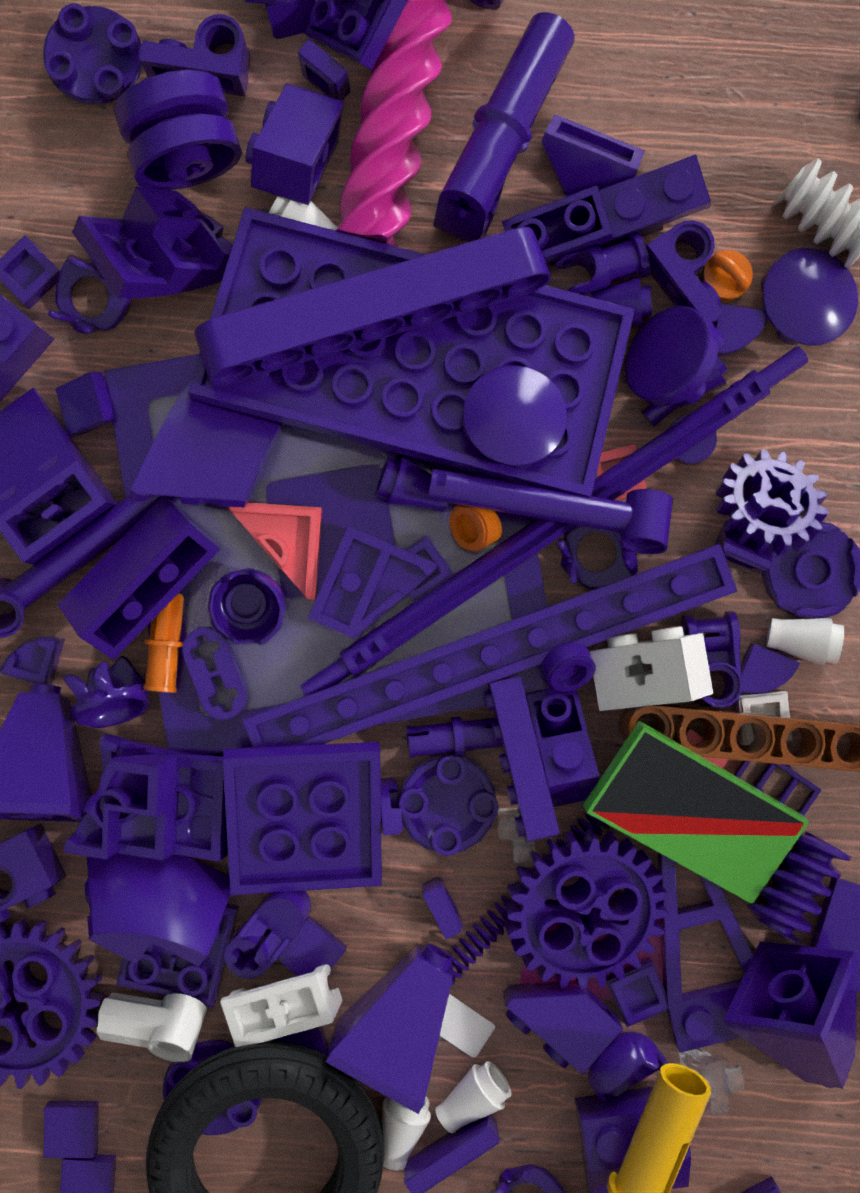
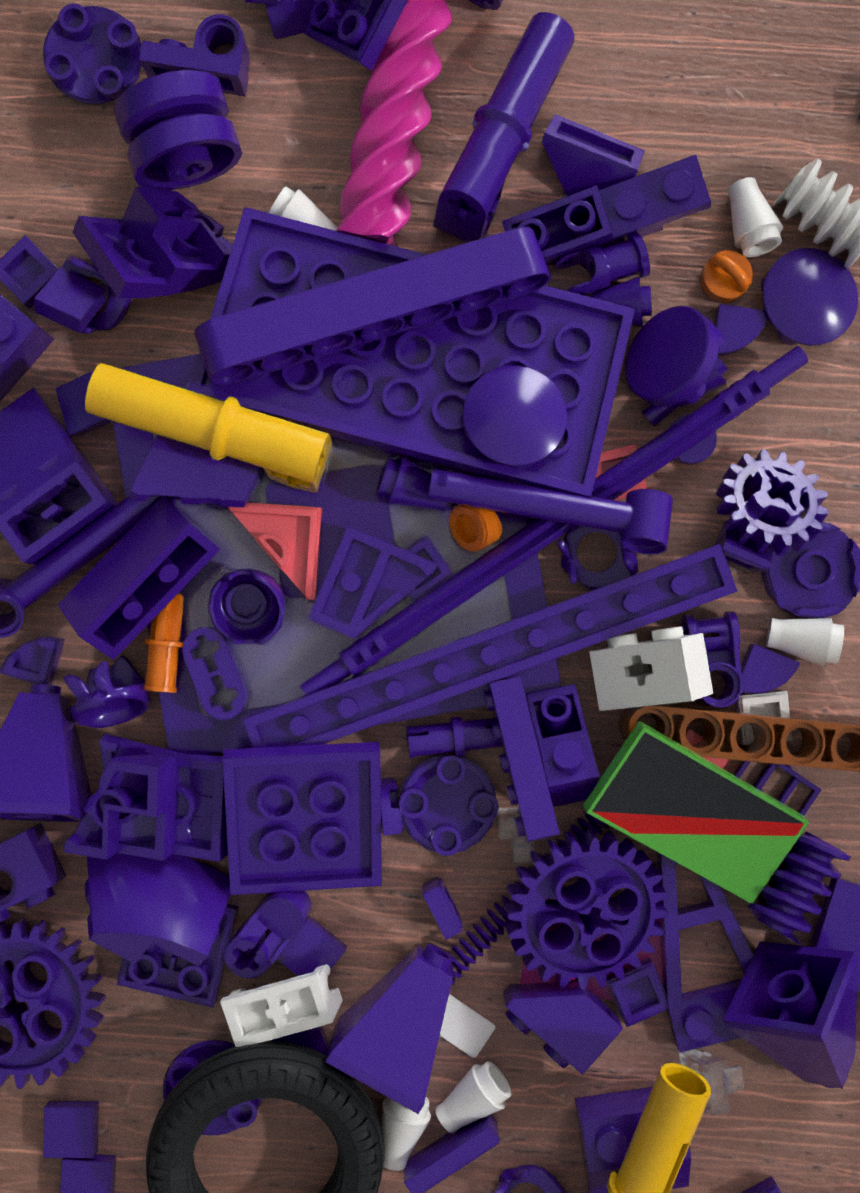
(70, 300): none -> dark purple tile
(164, 1027): white piece -> none
(283, 448): none -> yellow piece
(294, 143): dark purple brick -> none
(323, 71): dark purple tile -> none
(568, 667): dark purple tile -> none
(624, 1064): dark purple hair -> none
(678, 275): dark purple plate -> none
(753, 220): none -> white cone

